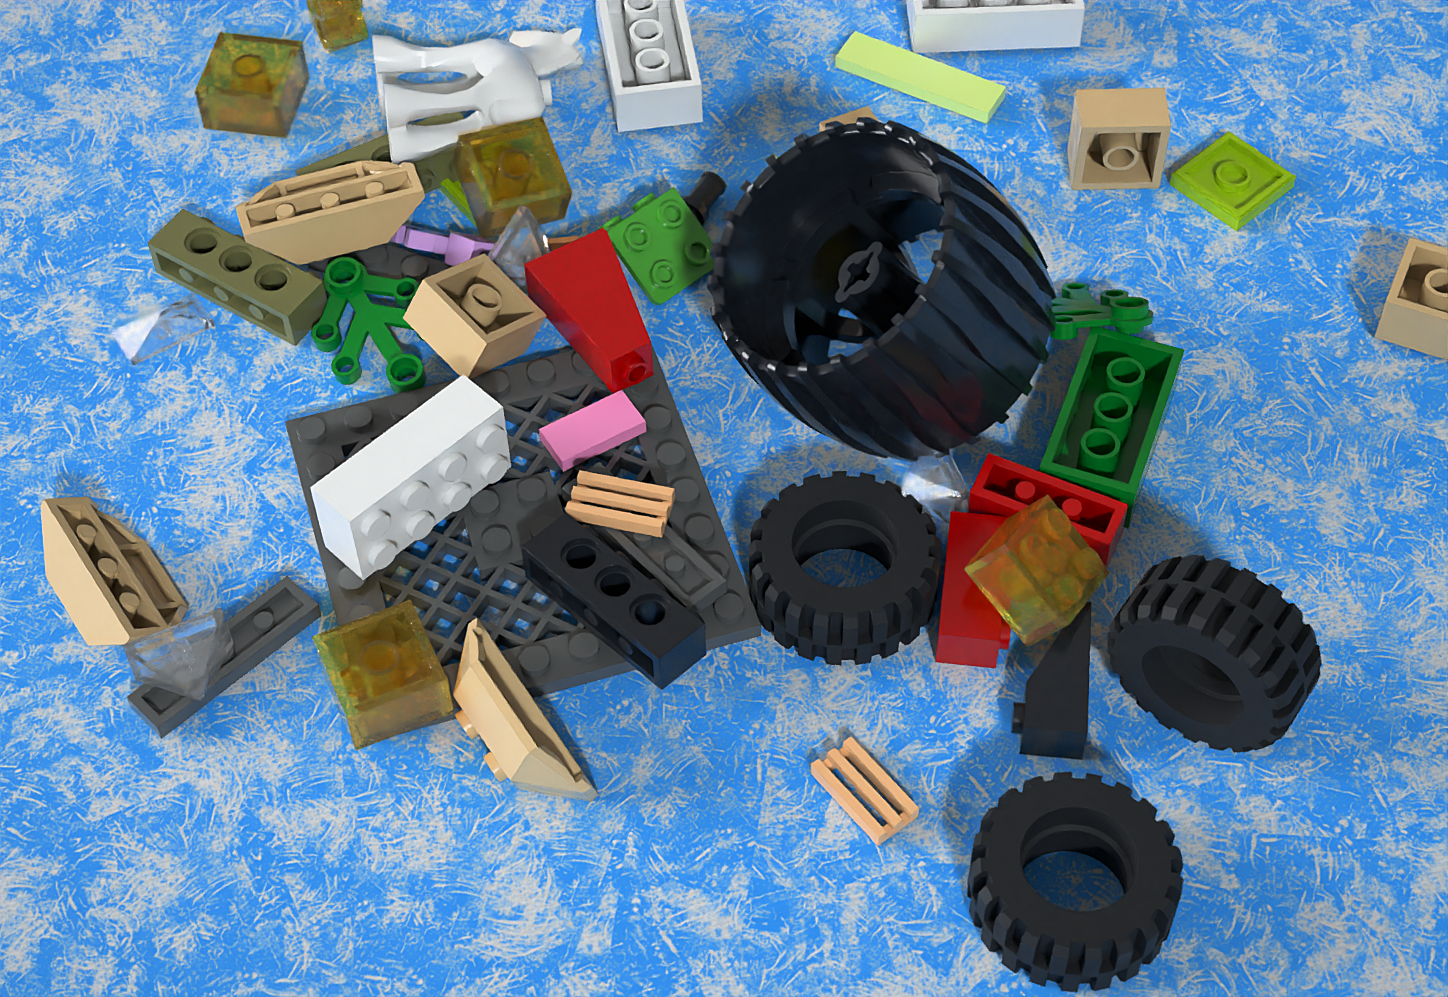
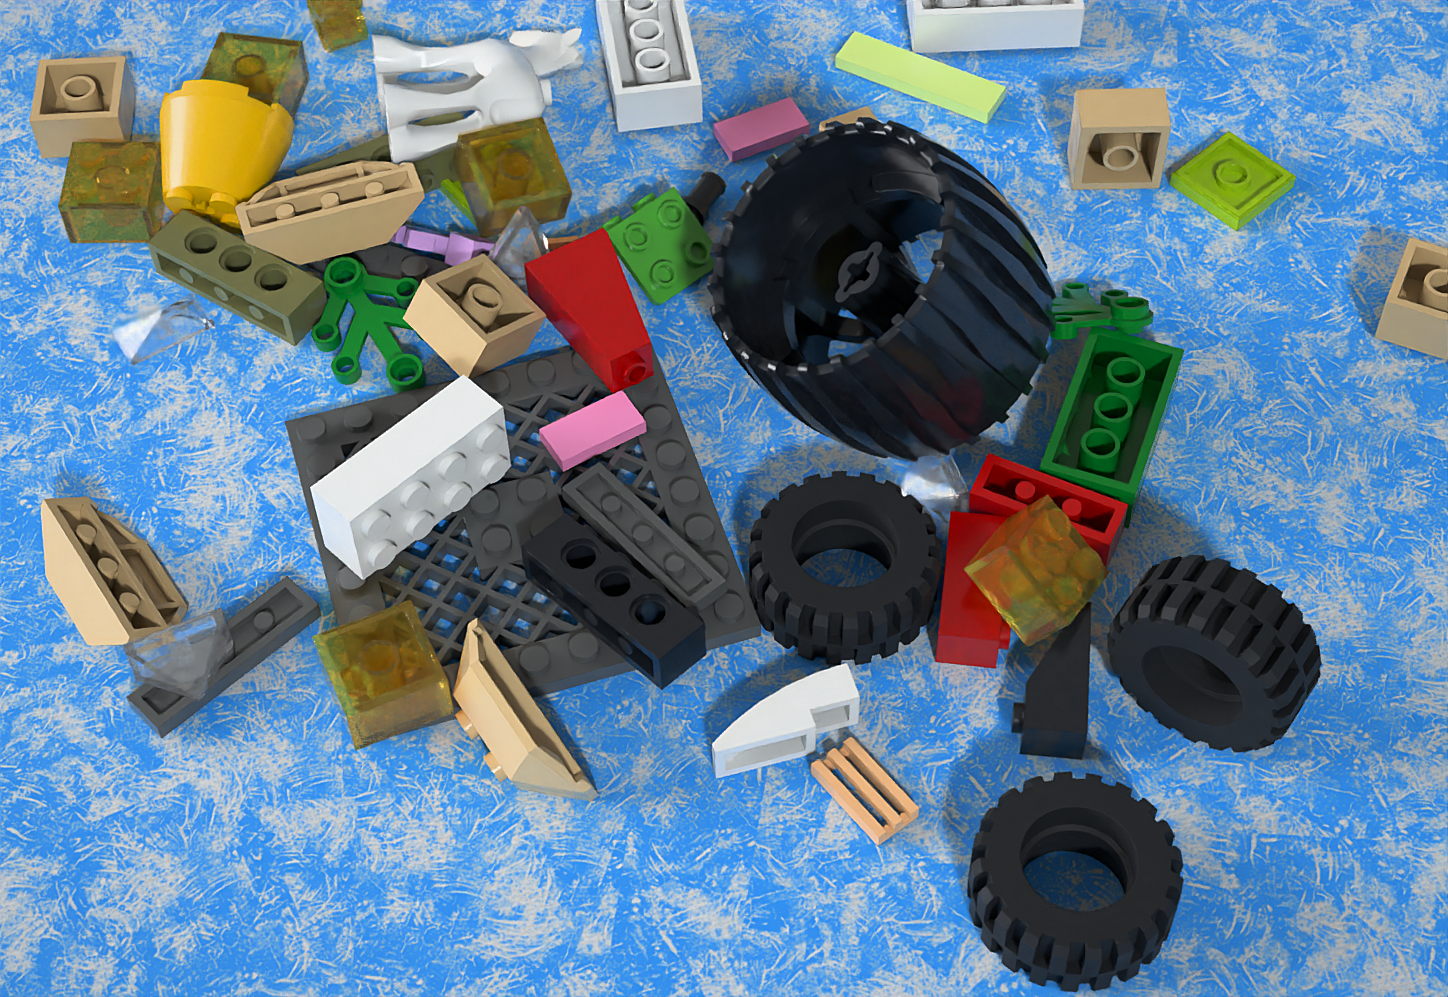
(81, 103): none -> tan brick
(112, 192): none -> clear yellow brick
(219, 148): none -> yellow cone
(622, 497): light nougat tile -> none
(760, 129): none -> bright pink tile
(788, 722): none -> white slope

